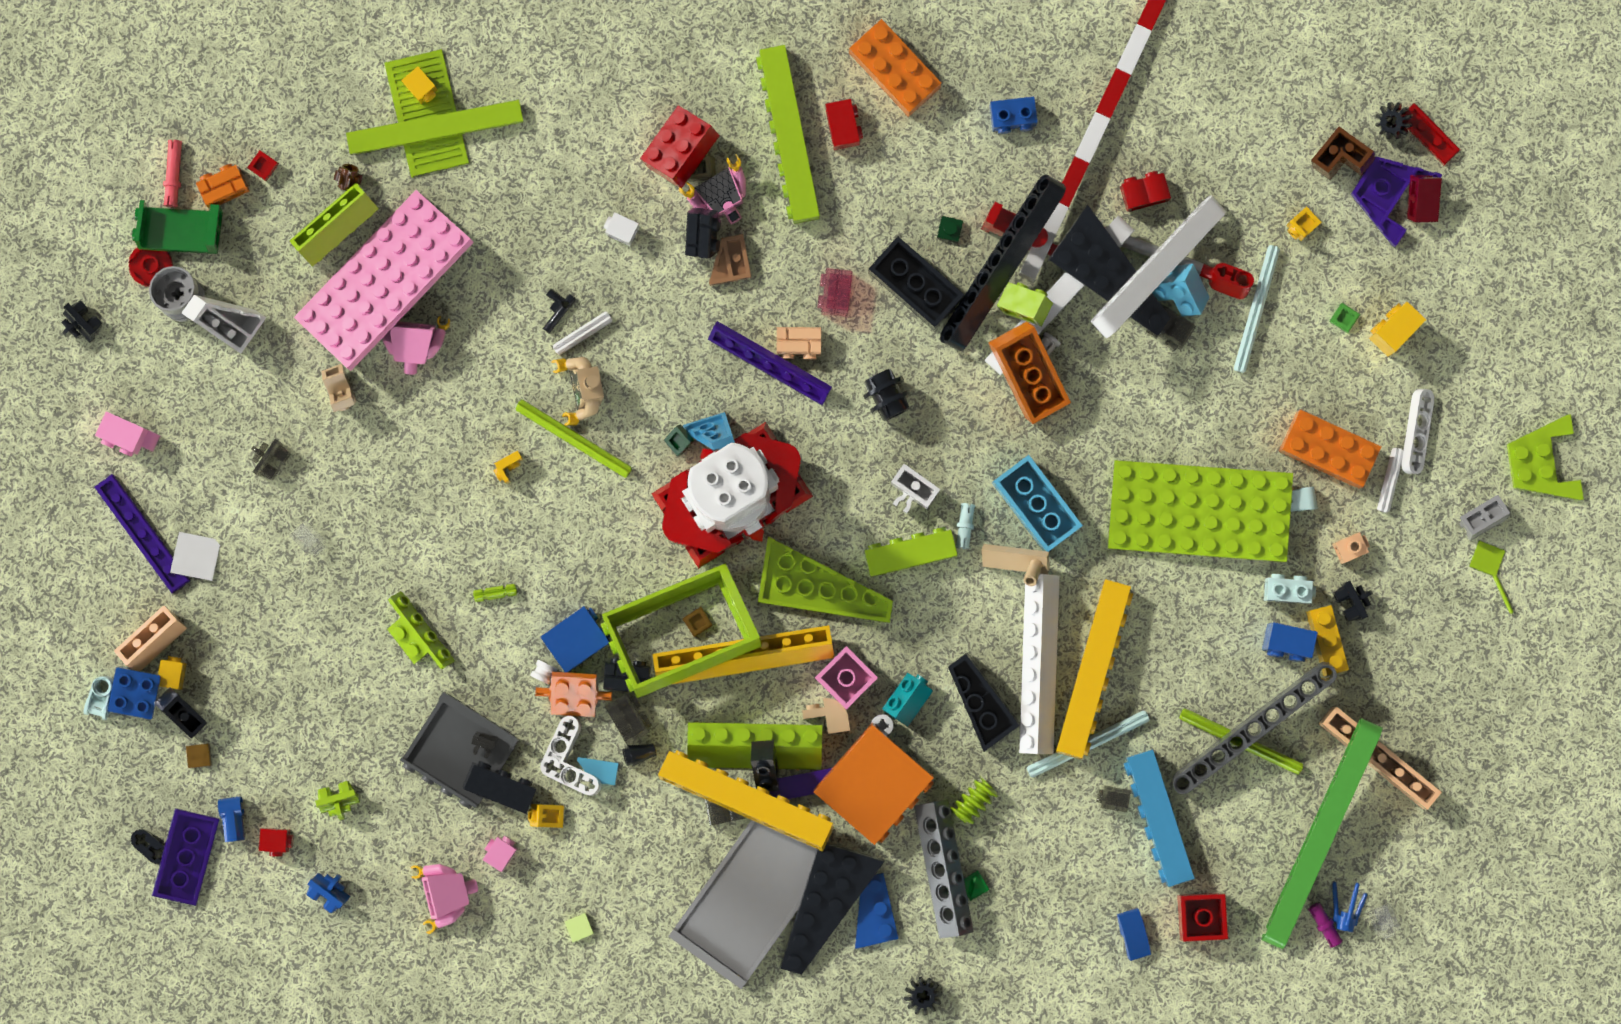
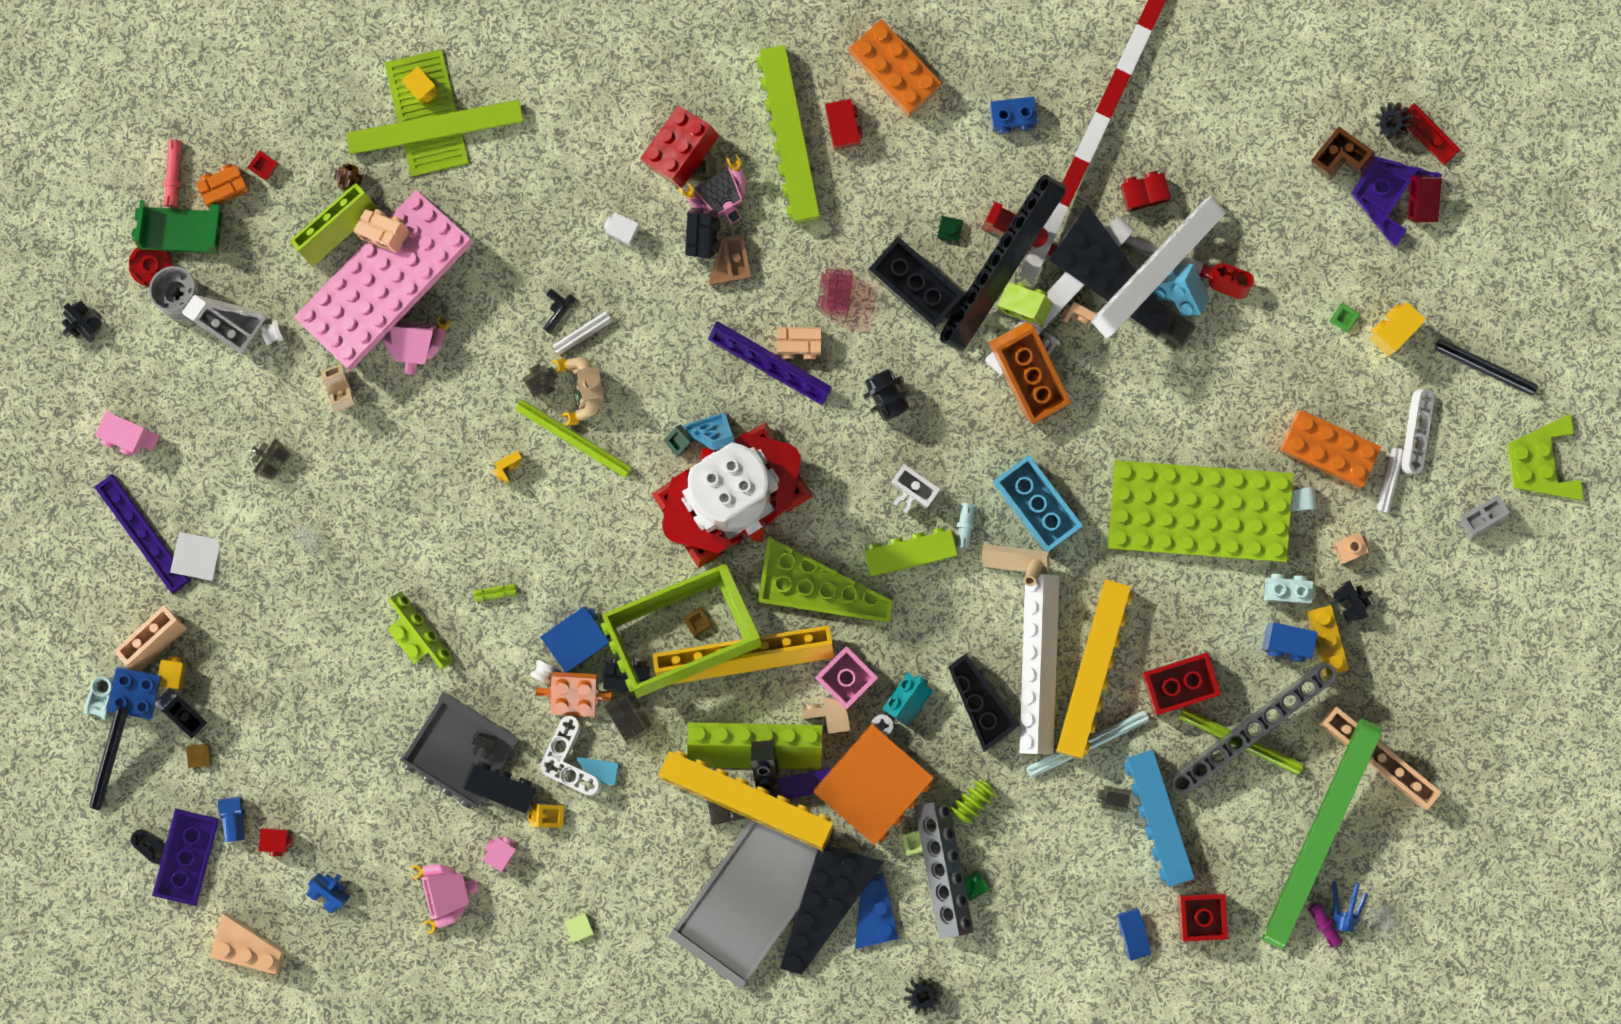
(108, 757): none -> black axle
(245, 947): none -> light nougat wedge
(272, 332): none -> white wheel
(338, 803): lime hips -> none
(381, 230): none -> light nougat brick
(533, 380): none -> clear smoke brick
(638, 753): black cone -> none
(912, 842): none -> yellowish green tile
(1082, 314): none -> light nougat bracket
(1180, 683): none -> red brick
(1256, 308): light aqua axle -> none
(1303, 224): yellow bracket -> none
(1486, 367): none -> black axle
(1488, 560): lime piece -> none

